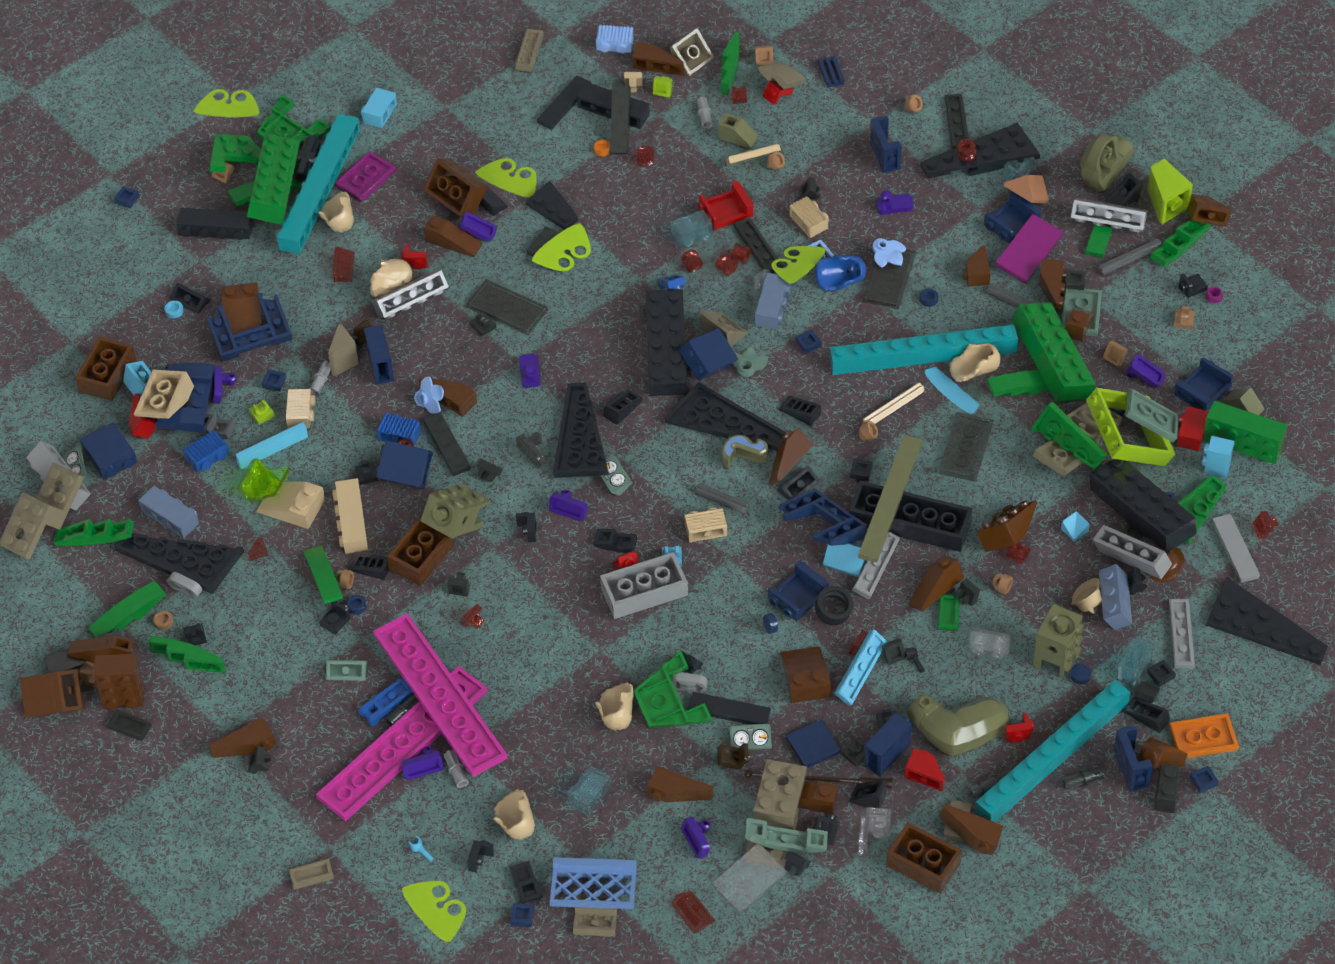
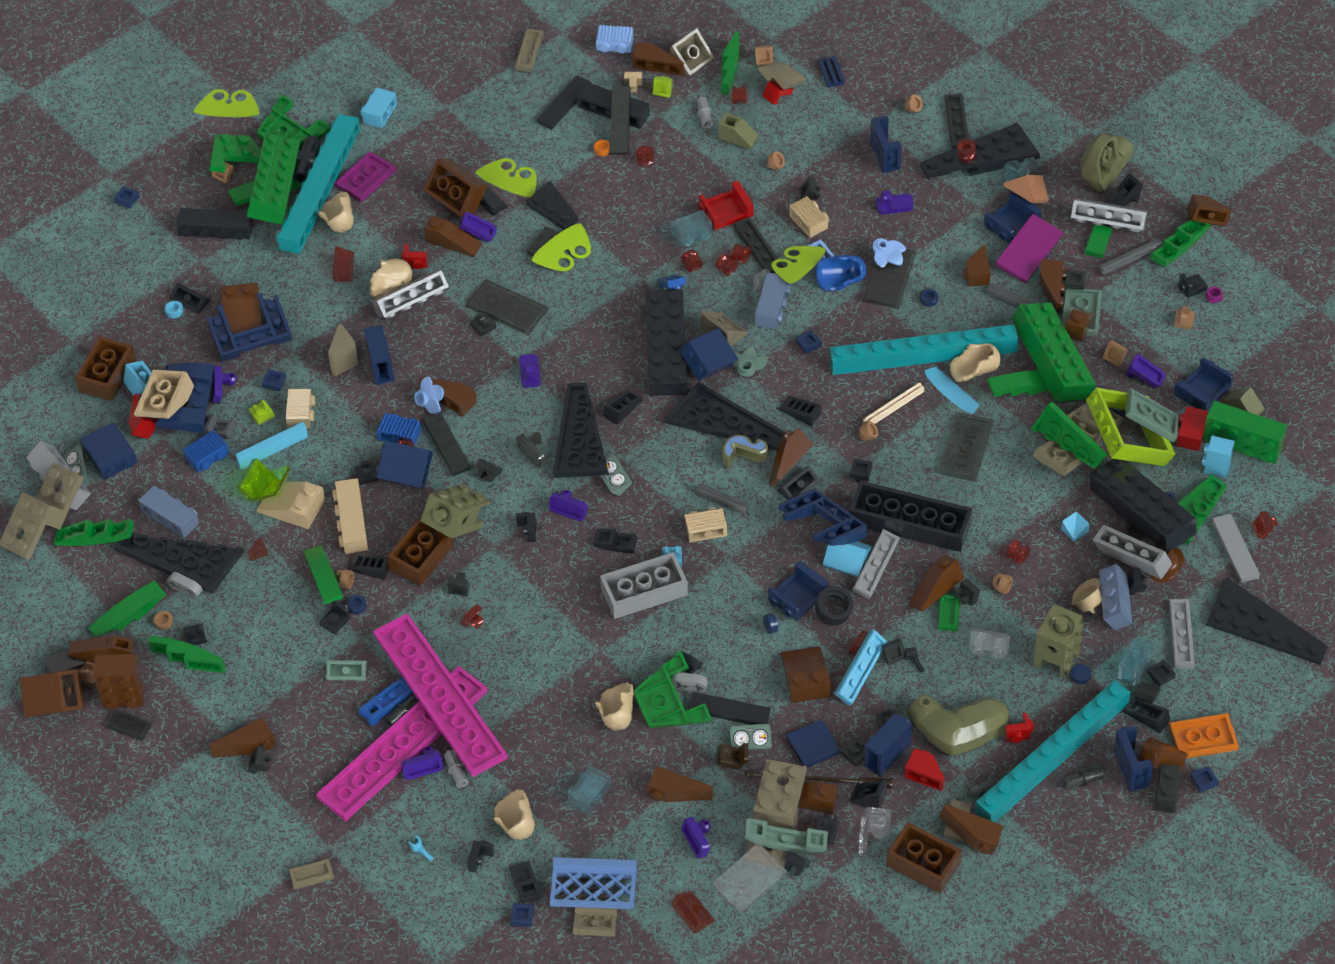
(320, 378): light grey axle -> none
(358, 334): dark brown bracket -> none
(436, 919): lime piece -> none
(625, 560): red bracket -> none
(752, 154): tan tile -> none
(890, 499): olive tile -> none
(1007, 526): reddish brown slope -> none
(1168, 190): lime slope -> none

